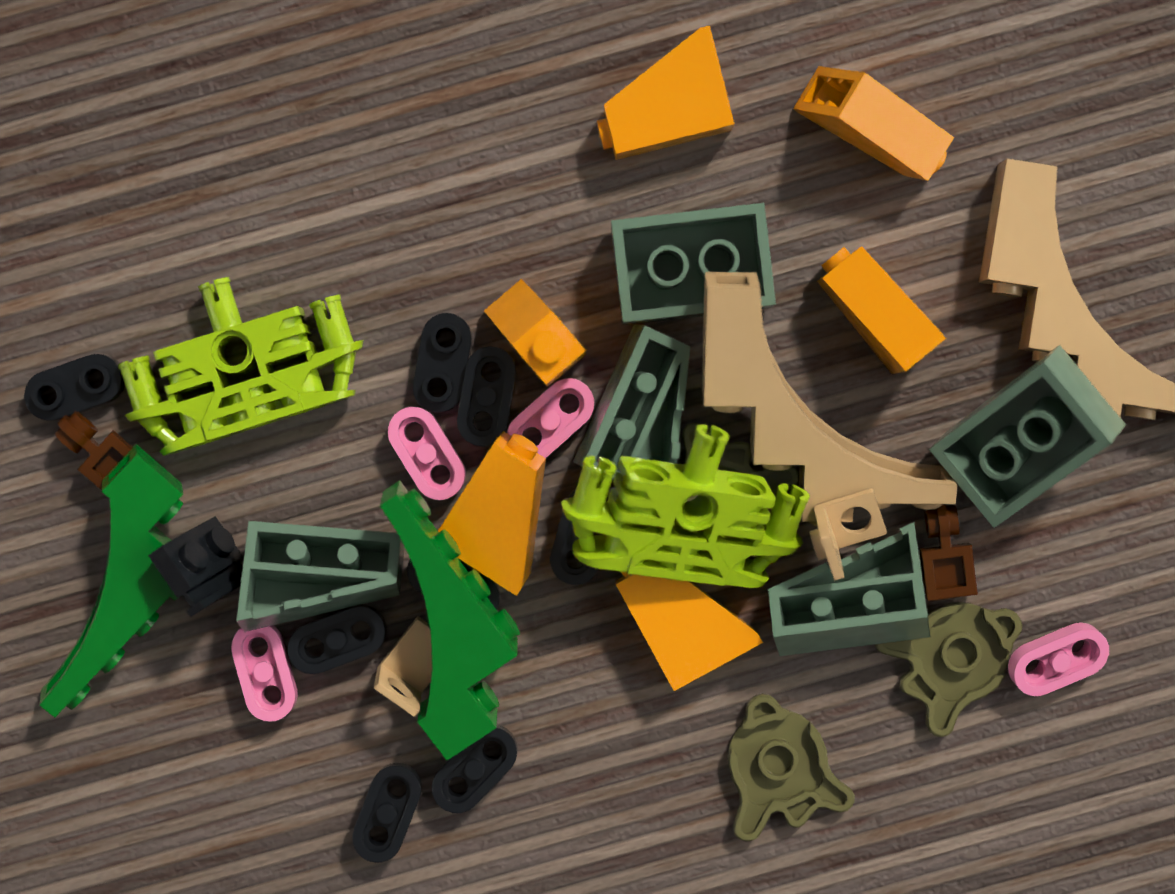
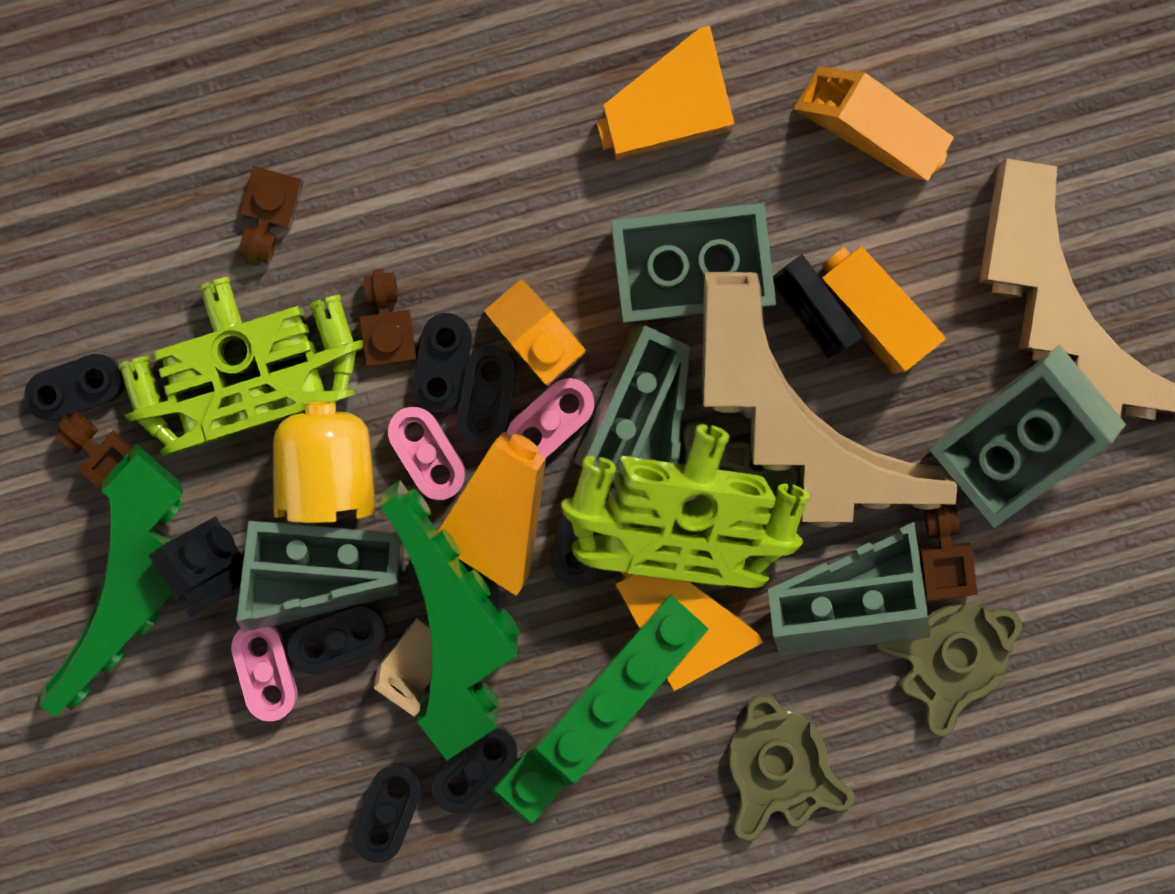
(271, 200): none -> reddish brown plate
(322, 465): none -> yellow cylinder
(389, 334): none -> reddish brown plate
(599, 711): none -> green arch
(815, 307): none -> black plate
(833, 535): tan bracket -> none
(1056, 661): bright pink plate -> none

